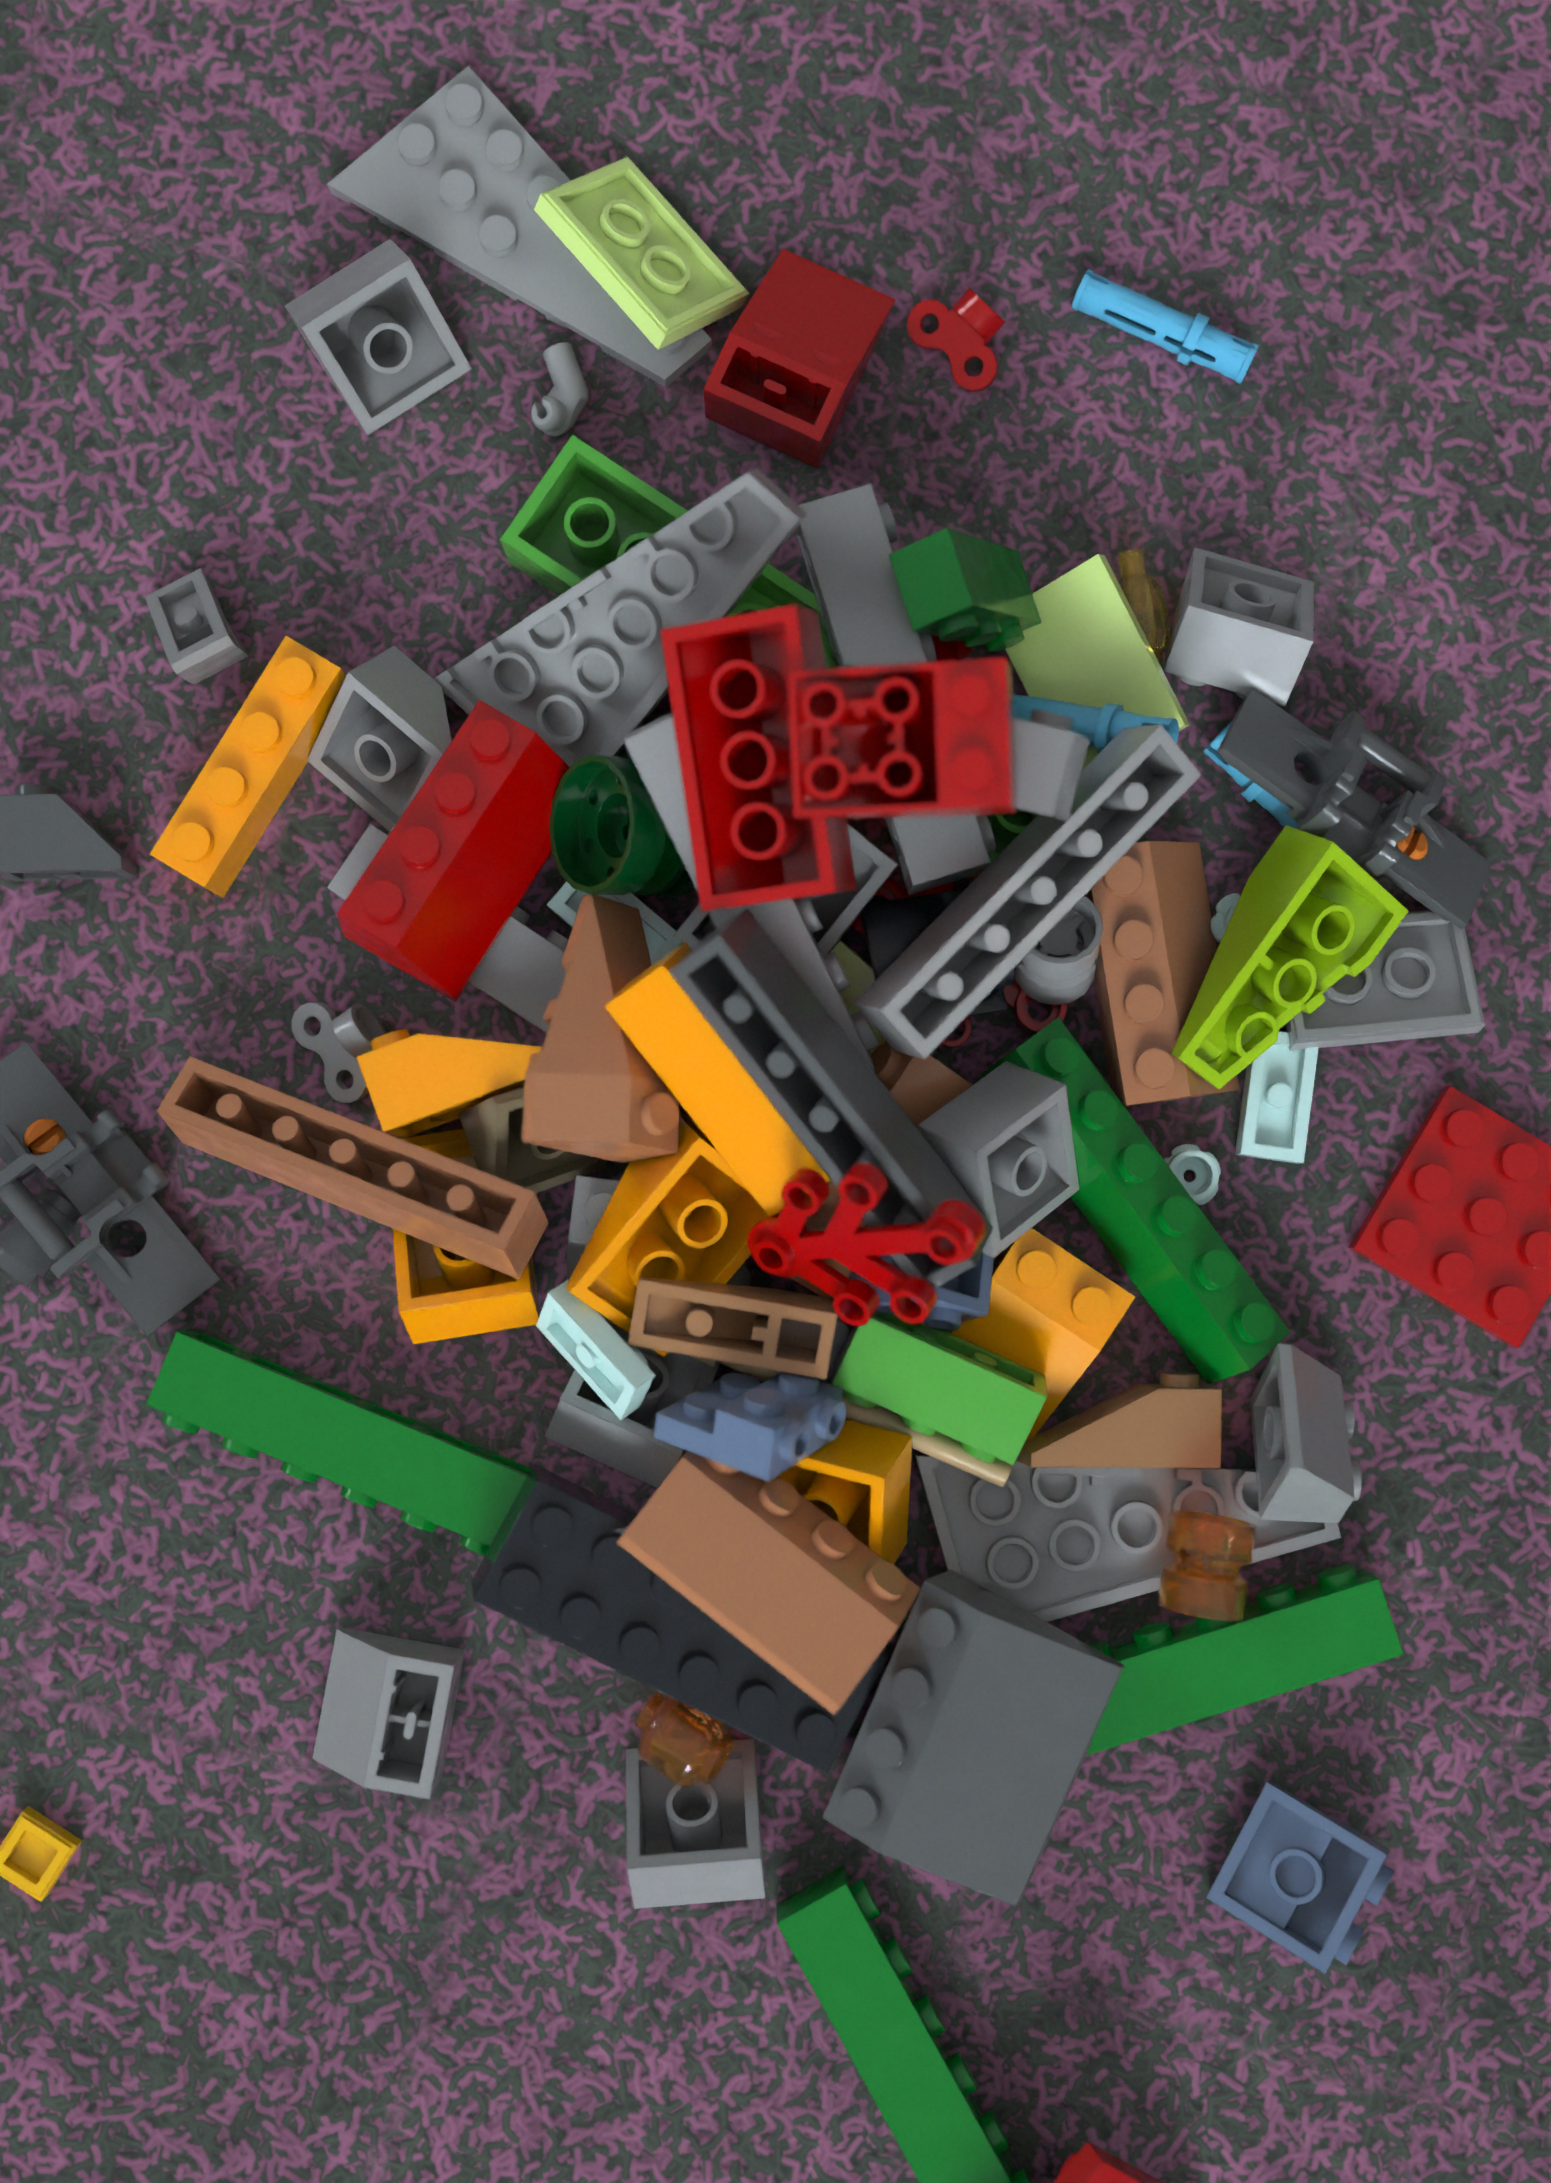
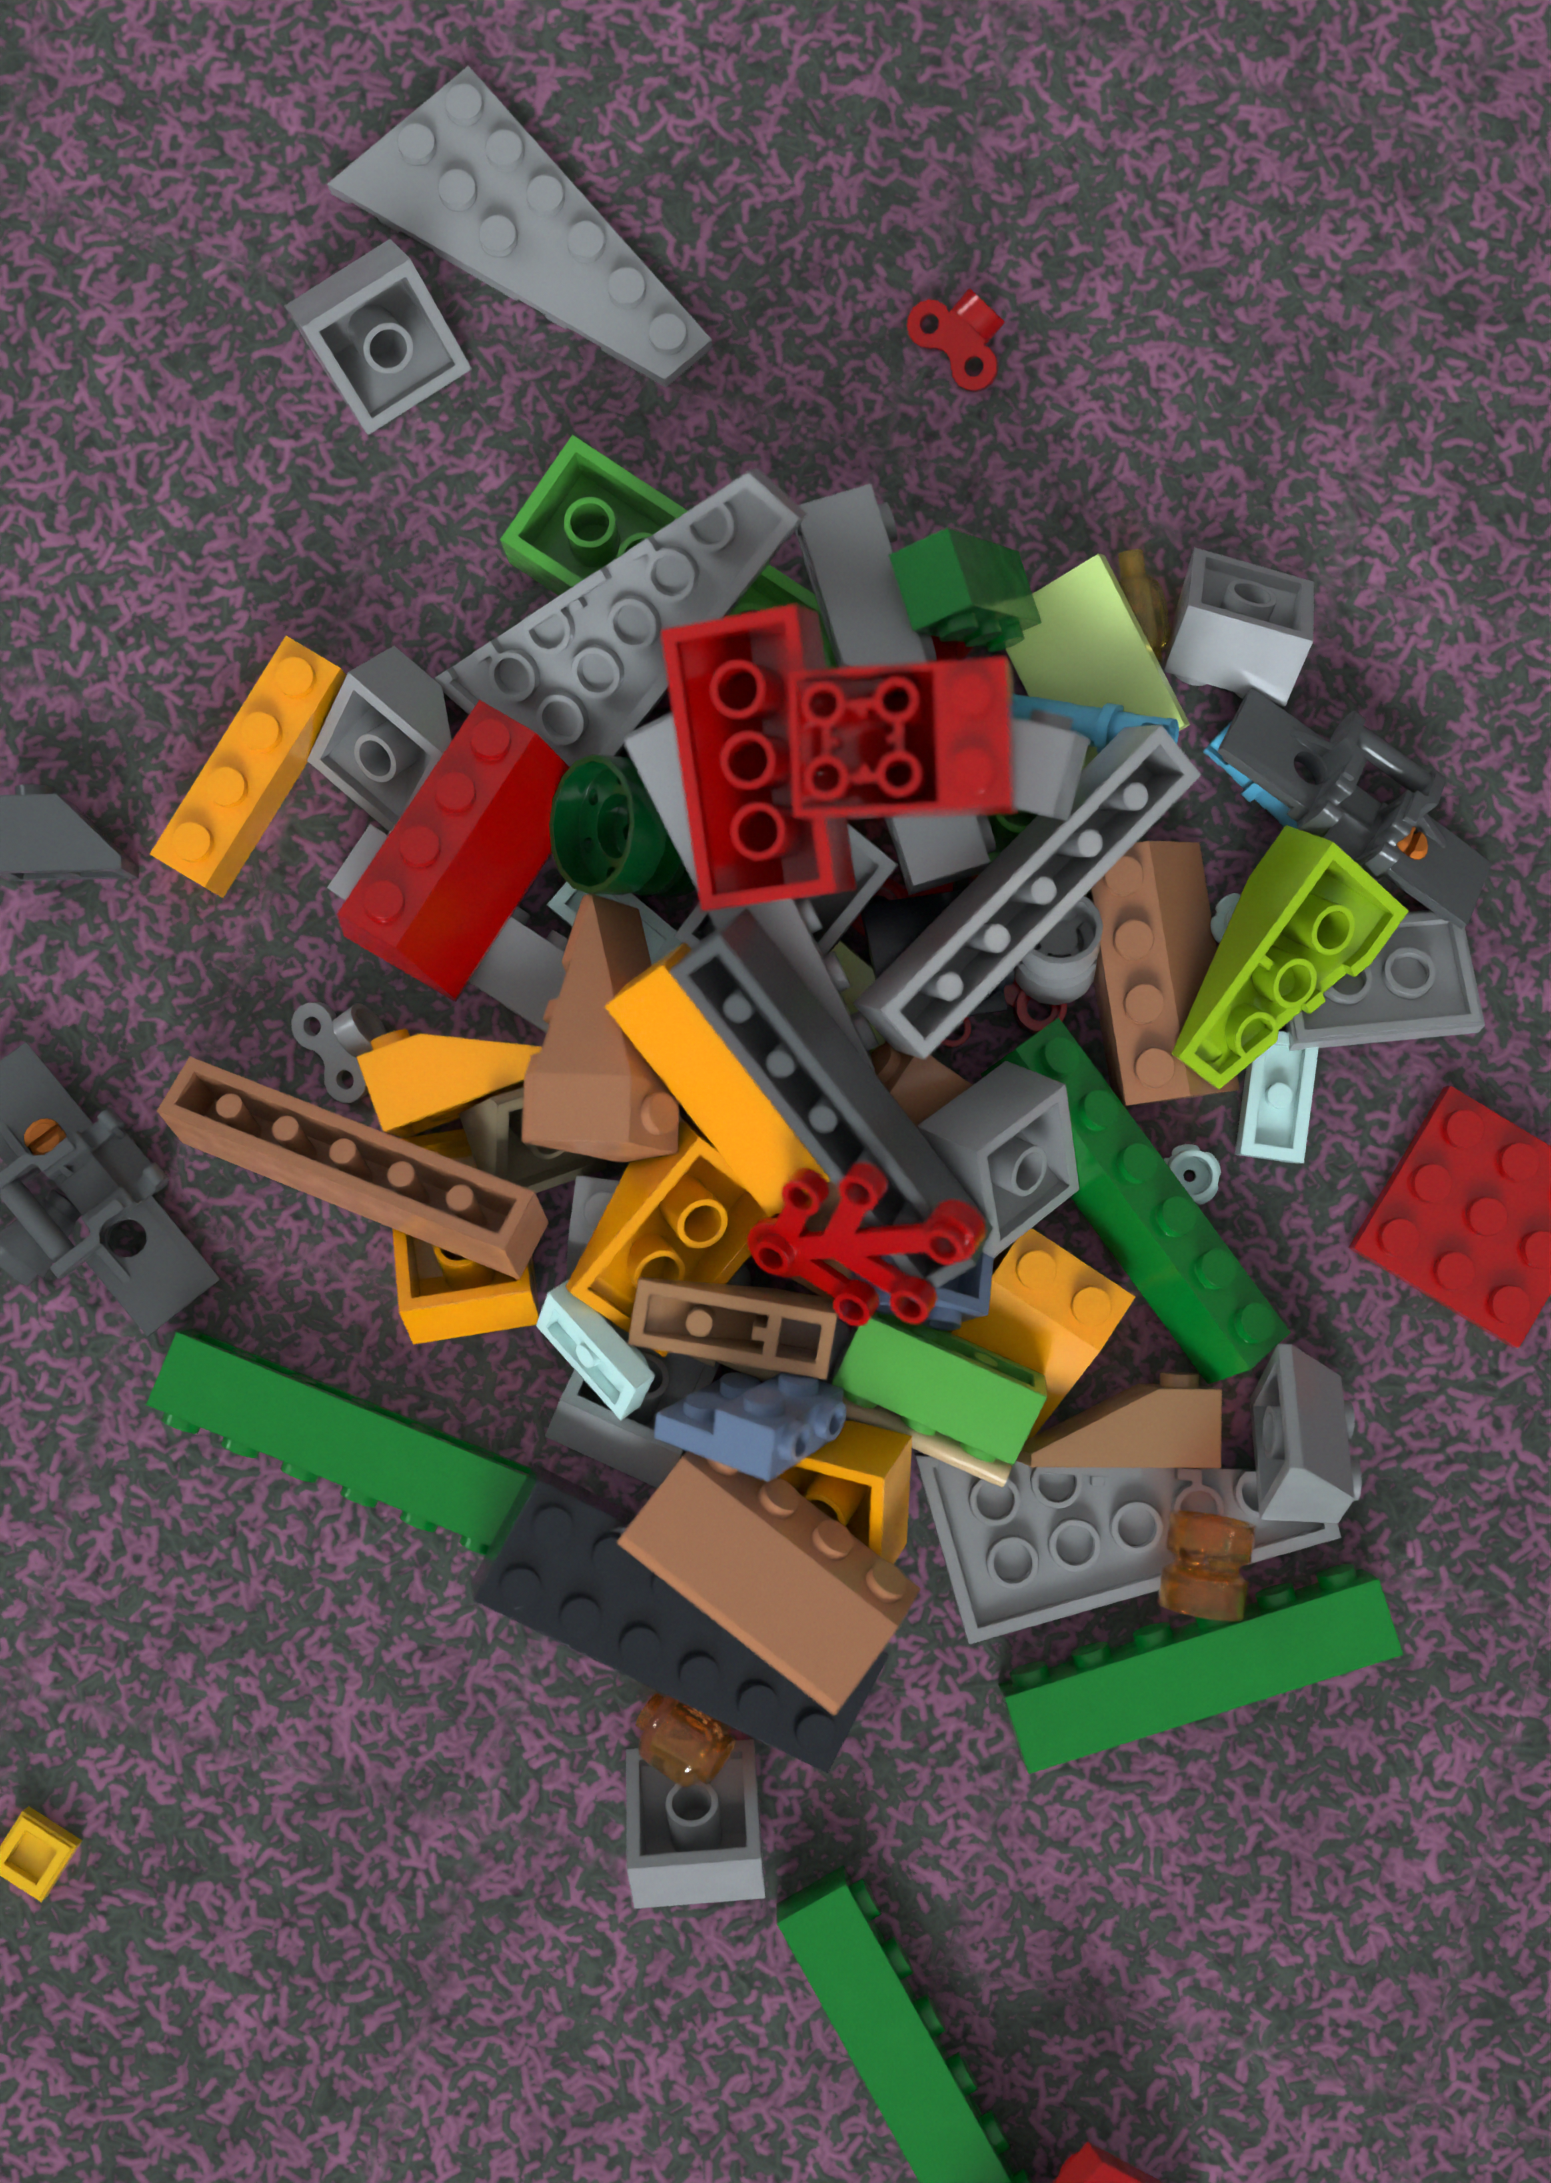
(194, 628): light grey slope -> none
(388, 1711): light grey slope -> none
(568, 395): light grey arm -> none
(641, 252): yellowish green tile -> none
(796, 357): red slope -> none
(972, 1739): dark grey slope -> none
(1164, 326): medium azure pin -> none
(1301, 1877): sand blue plate -> none

